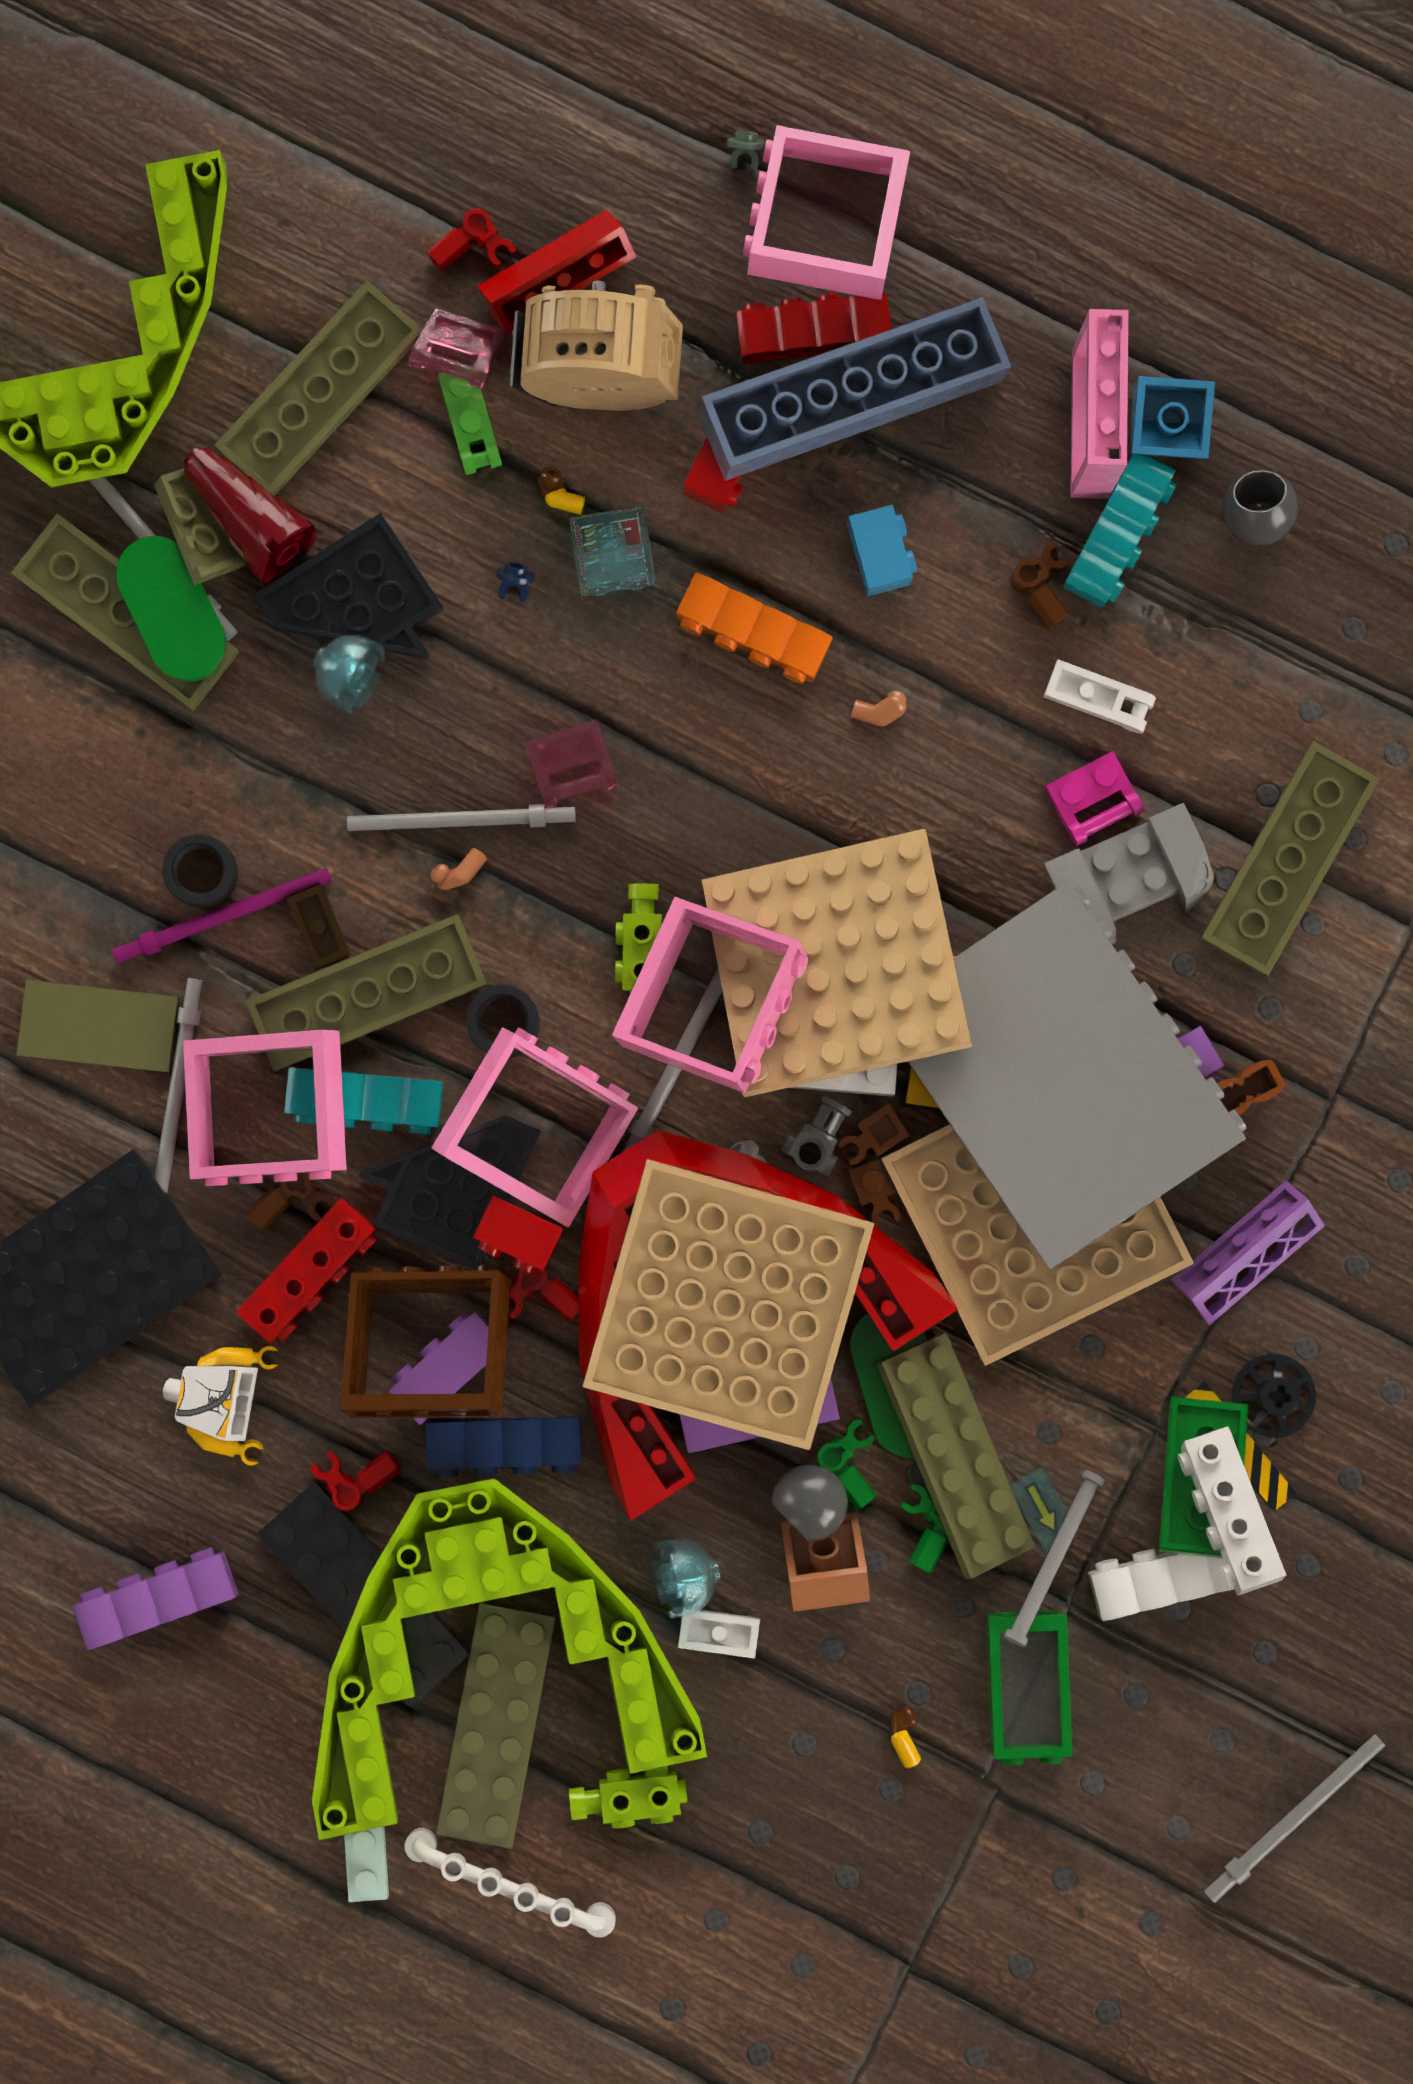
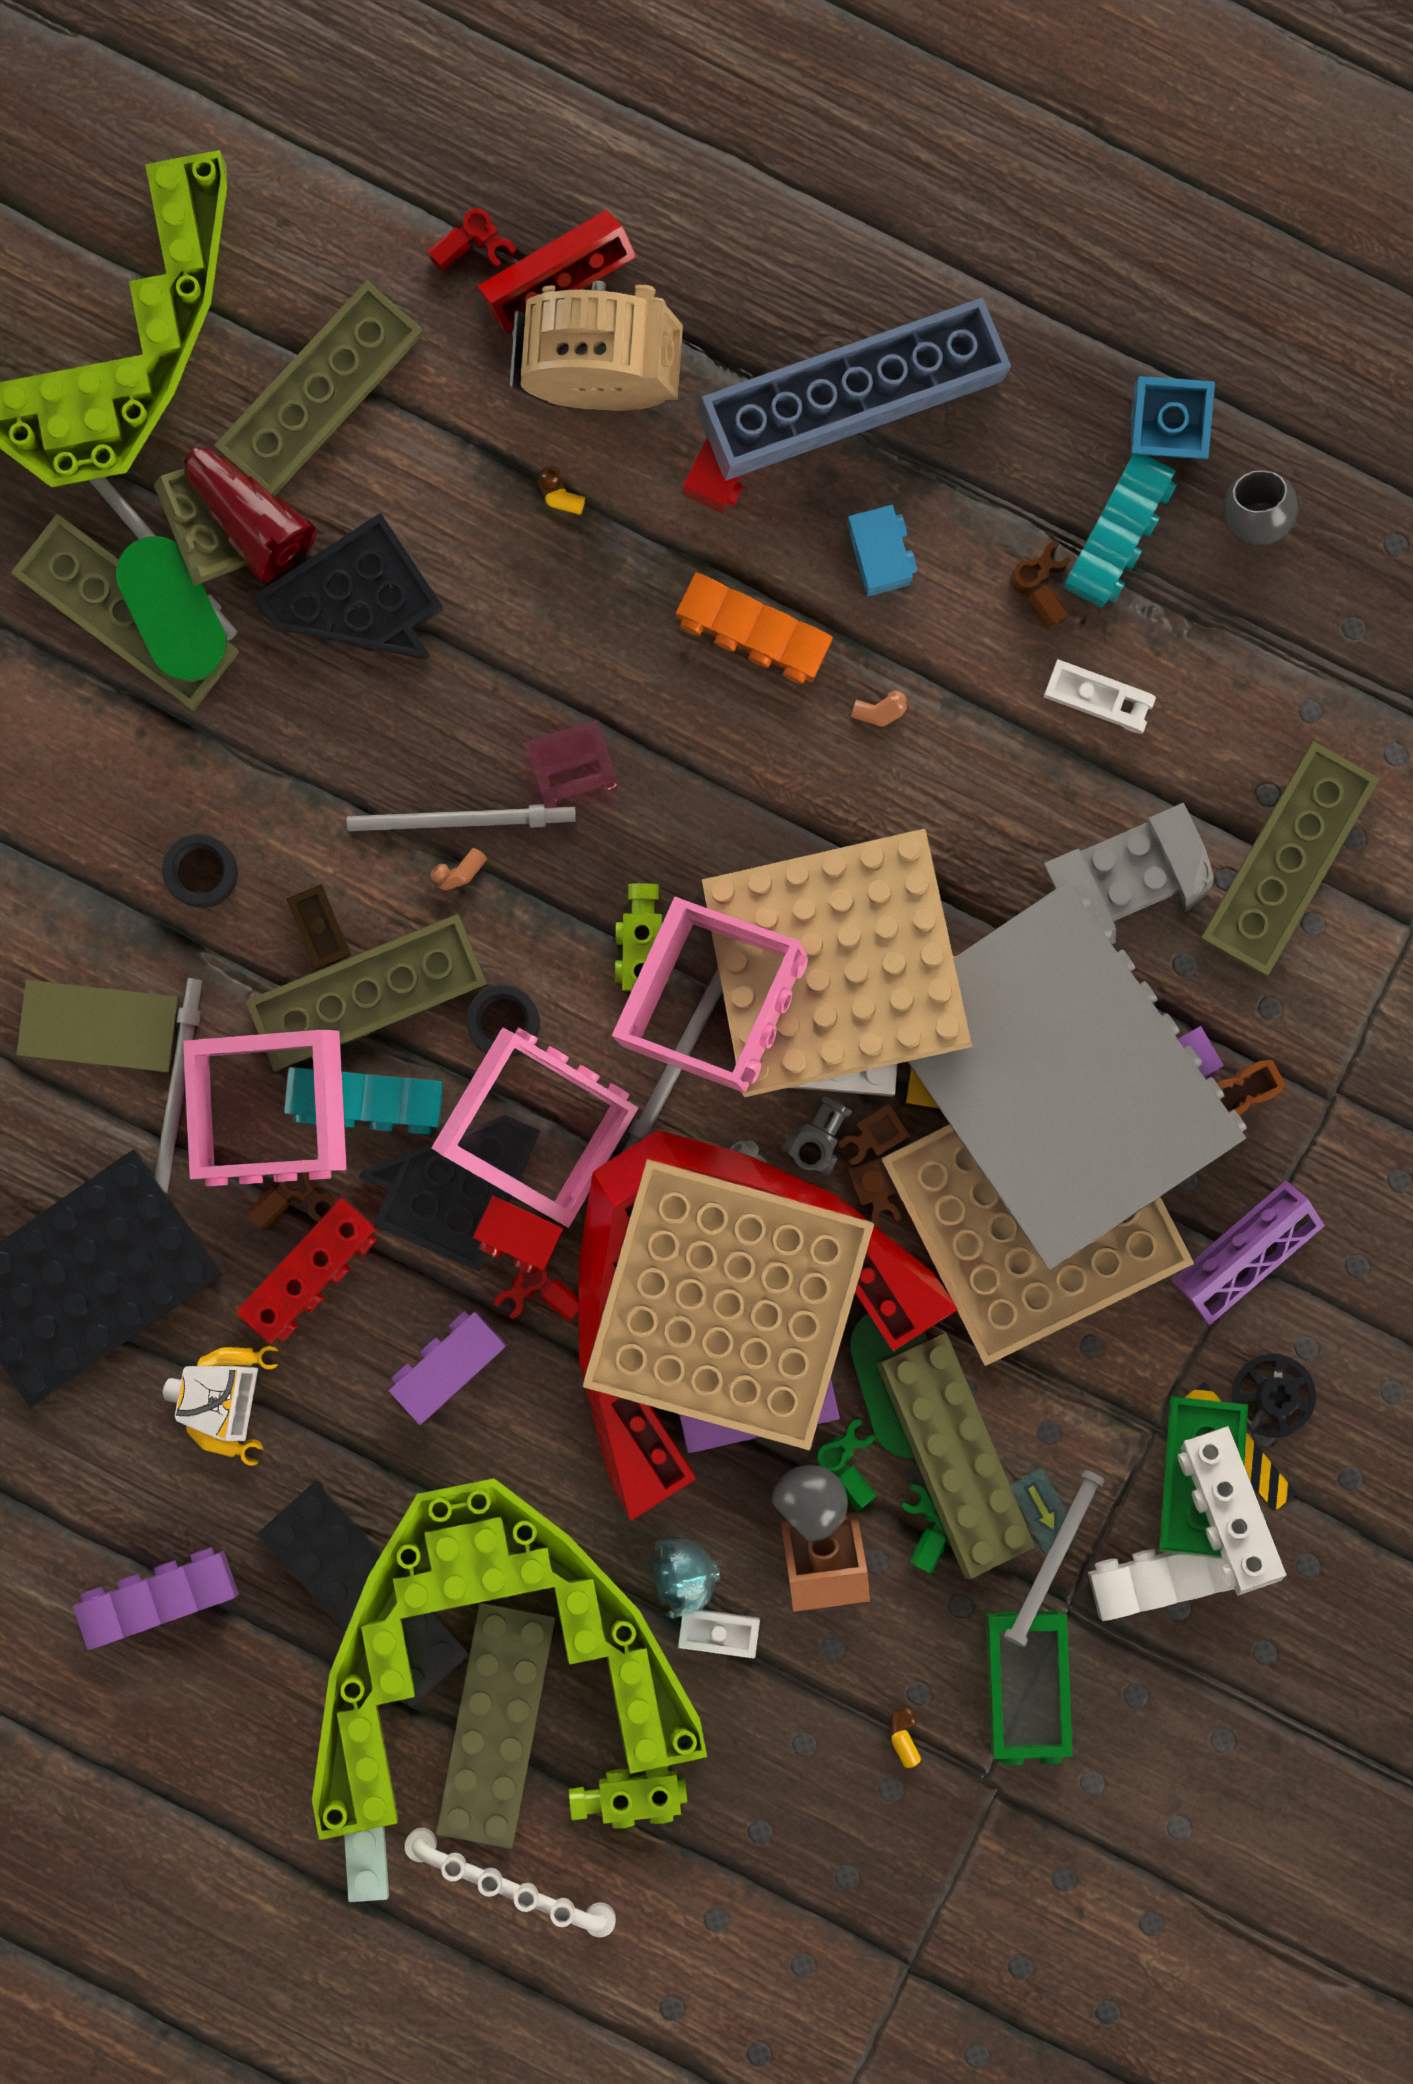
(152, 941): magenta bar -> none
(347, 671): clear light blue cylinder -> none
(349, 1494): red bar -> none
(414, 1280): reddish brown window -> none
(459, 338): clear pink plate -> none
(469, 423): bright green plate -> none
(503, 1443): dark blue brick -> none
(515, 575): dark blue plate -> none
(612, 551): clear light blue slope -> none
(745, 143): sand green plate -> none
(808, 328): red brick -> none
(812, 269): bright pink window -> none
(1089, 786): dark pink plate -> none
(1099, 403): bright pink window -> none
(1238, 1869): light grey bar -> none

